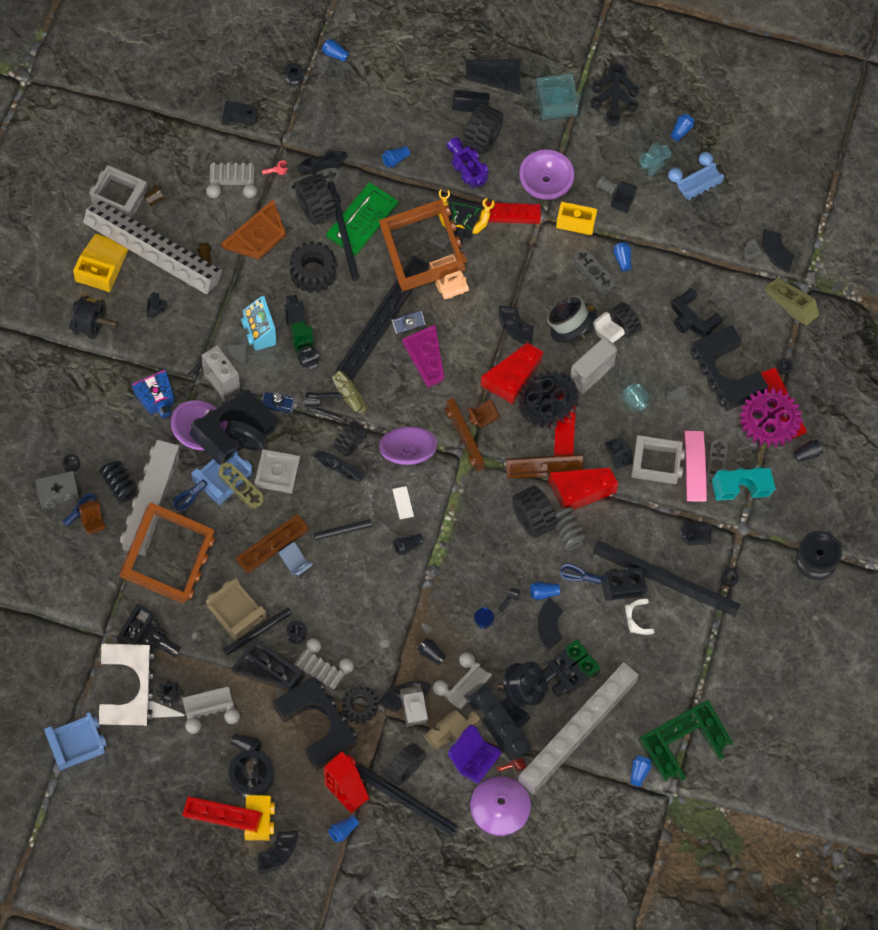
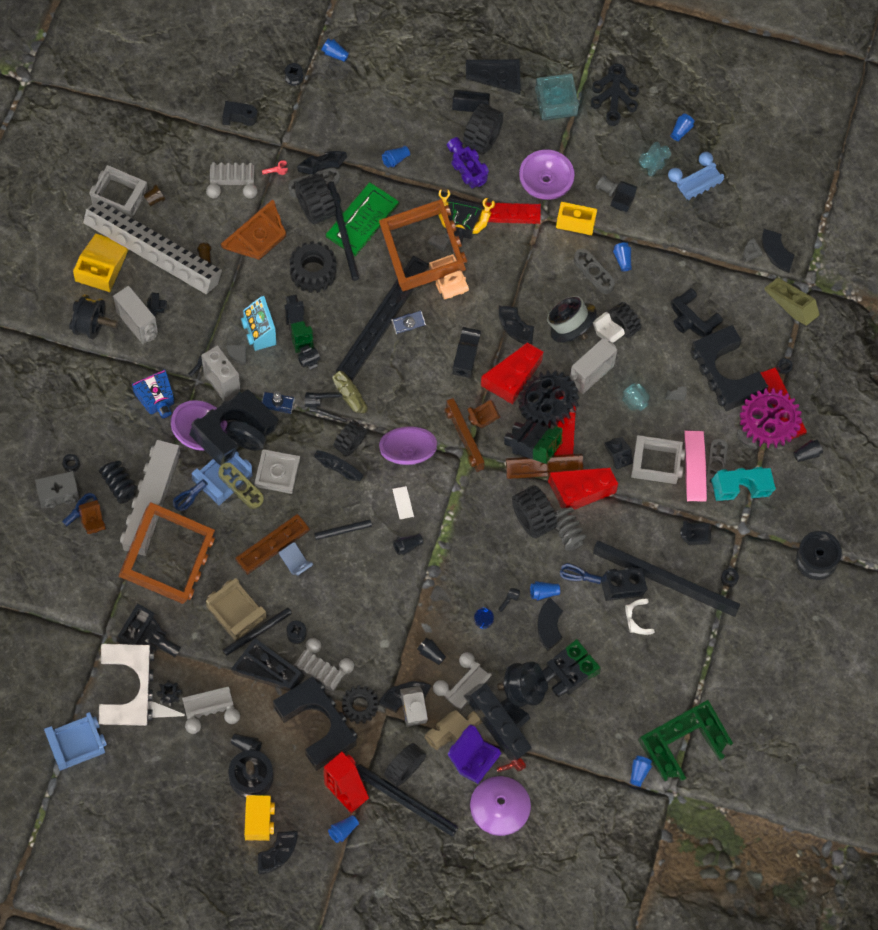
(135, 315): none -> light grey window
(222, 814): red tile -> none
(425, 355): magenta wing -> none
(466, 352): none -> black piece
(534, 440): none -> hips
(578, 728): light grey brick -> none

